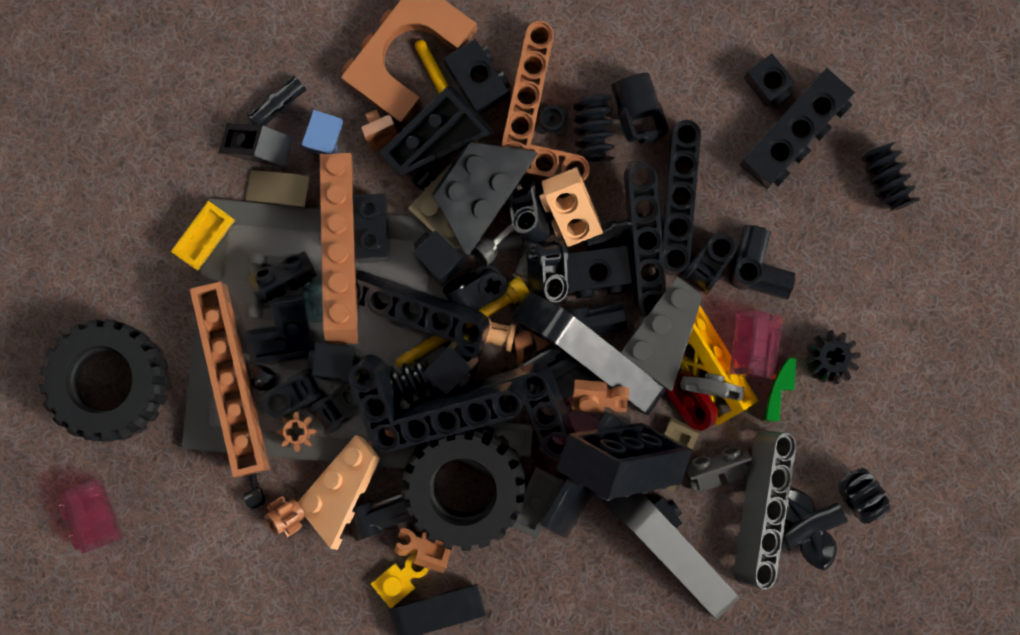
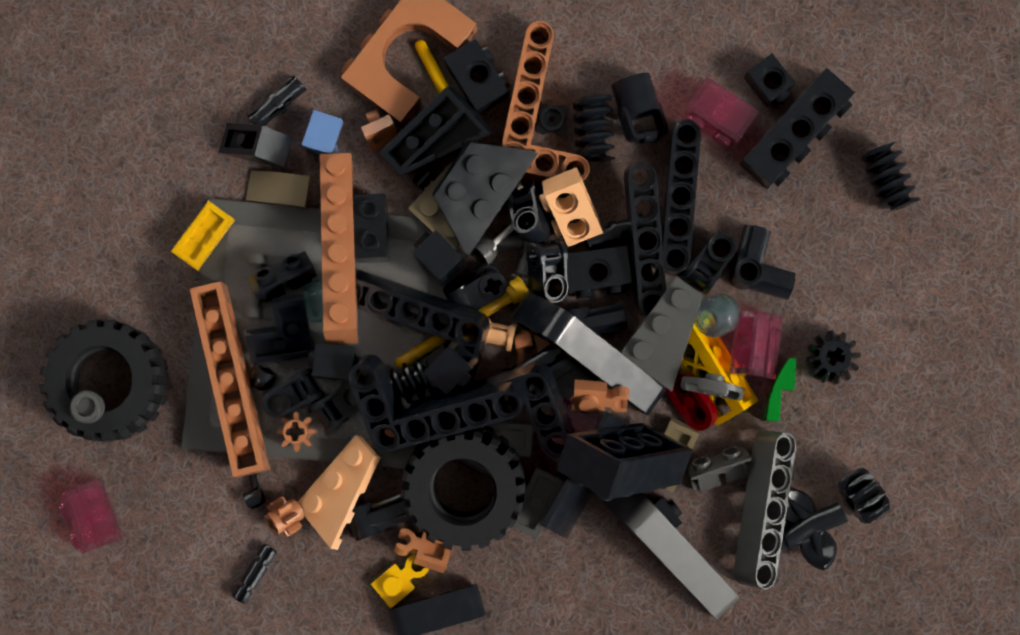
(87, 407): none -> dark grey tile
(254, 573): none -> black axle
(718, 315): none -> clear light blue head
(720, 112): none -> clear pink brick

